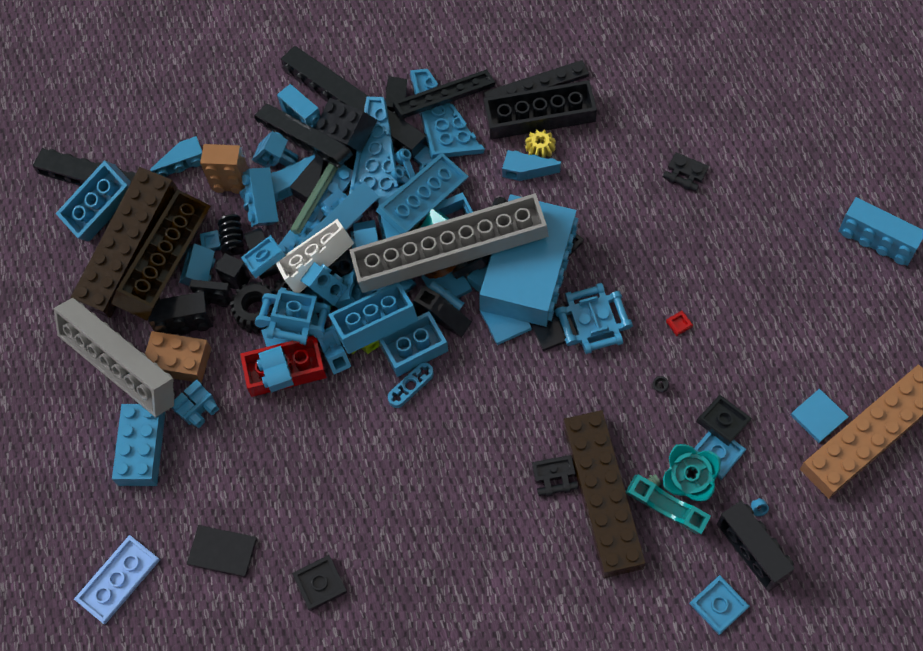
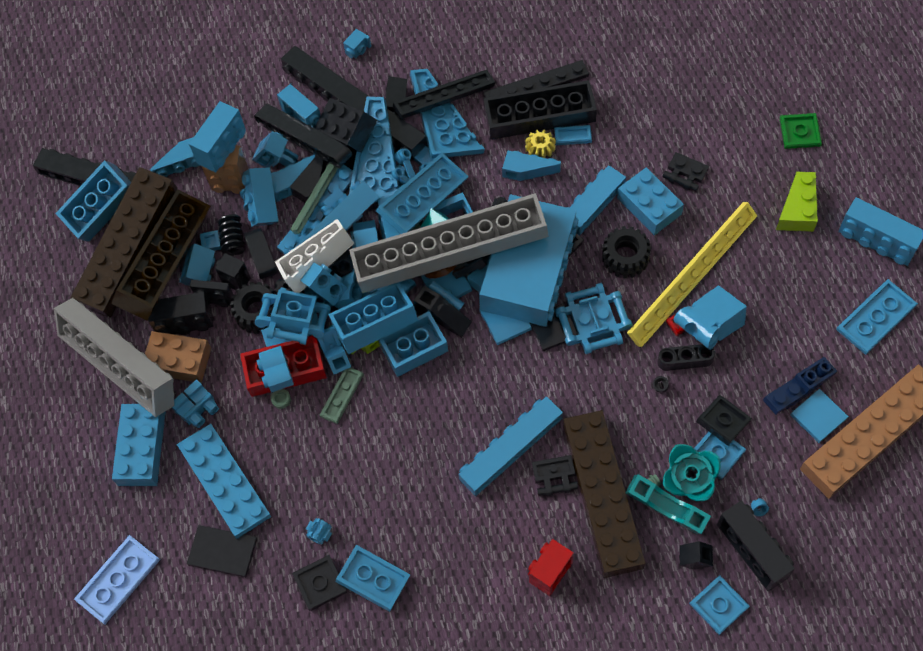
(217, 137): none -> dark azure brick
(223, 481): none -> dark azure plate
(263, 256): dark azure tile -> none
(280, 398): none -> sand green tile
(318, 531): none -> dark azure gear
(341, 395): none -> sand green tile
(356, 44): none -> dark azure brick
(372, 578): none -> dark azure plate
(410, 377): dark azure beam -> none
(510, 445): none -> dark azure brick
(550, 567): none -> red brick
(573, 135): none -> dark azure tile
(597, 196): none -> dark azure brick
(626, 265): none -> black tyre
(650, 201): none -> dark azure brick
(677, 362): none -> black beam
(692, 274): none -> light yellow plate
(696, 555): none -> black brick
(712, 317): none -> dark azure piece
(800, 131): none -> green tile
(800, 386): none -> dark blue slope
(801, 204): none -> lime wedge
(876, 316): none -> dark azure tile

